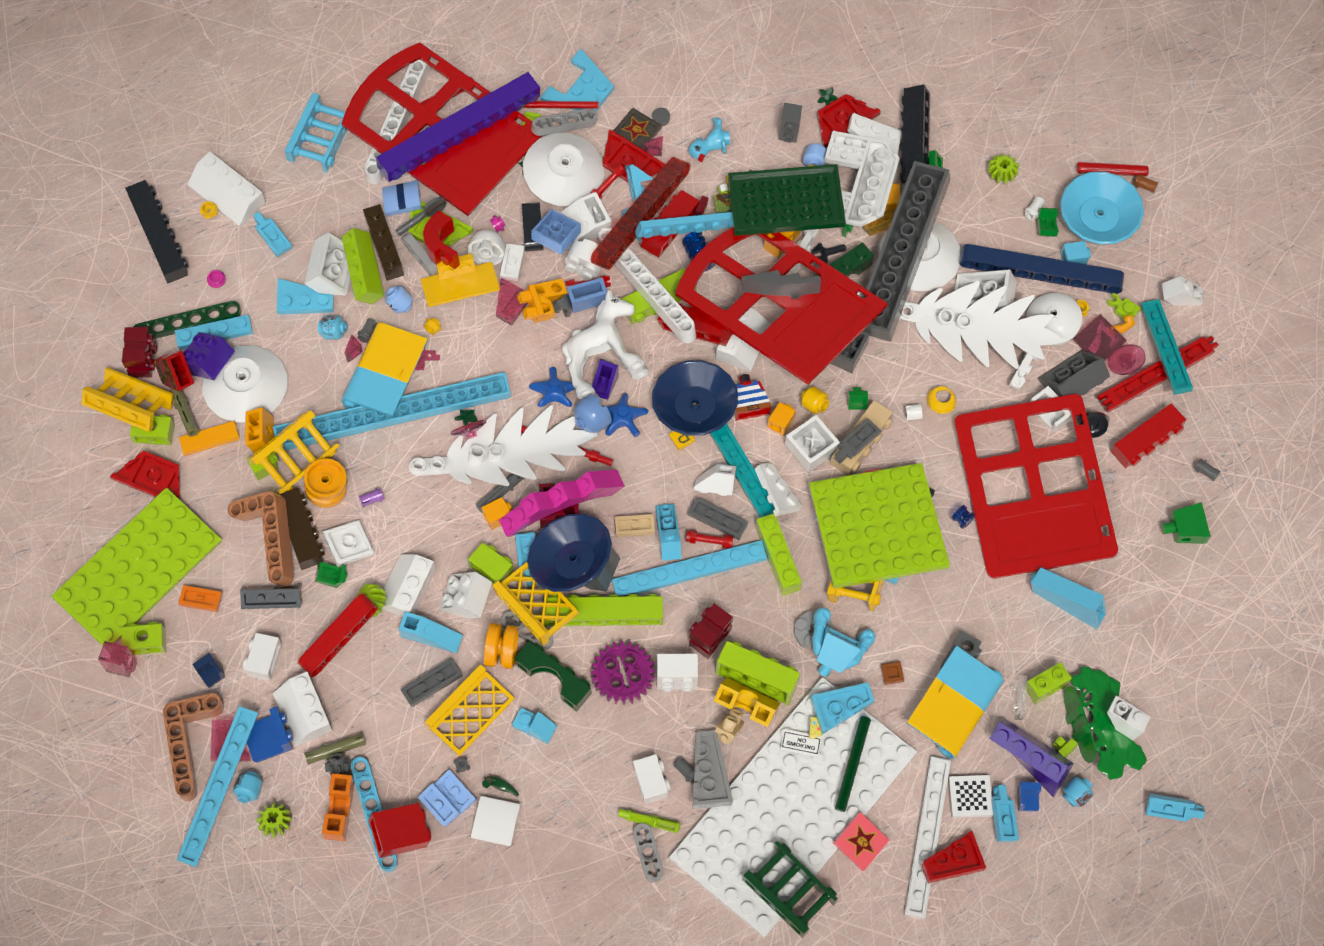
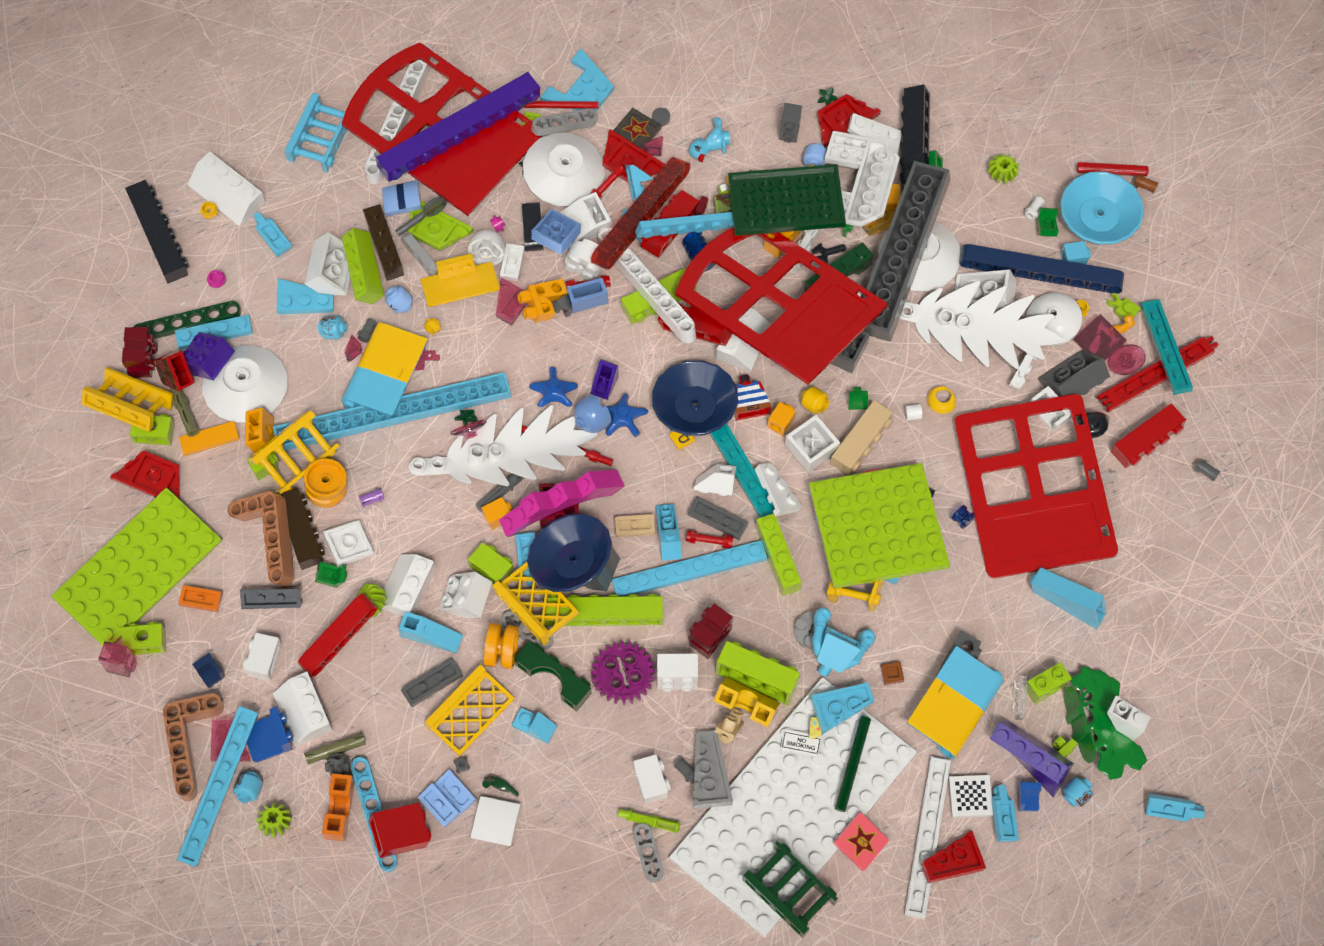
(434, 234): red arch -> none
(599, 339): white animal -> none
(787, 285): dark grey slope -> none
(857, 440): dark grey hinge -> none
(1182, 292): white slope -> none
(1188, 525): green torso -> none

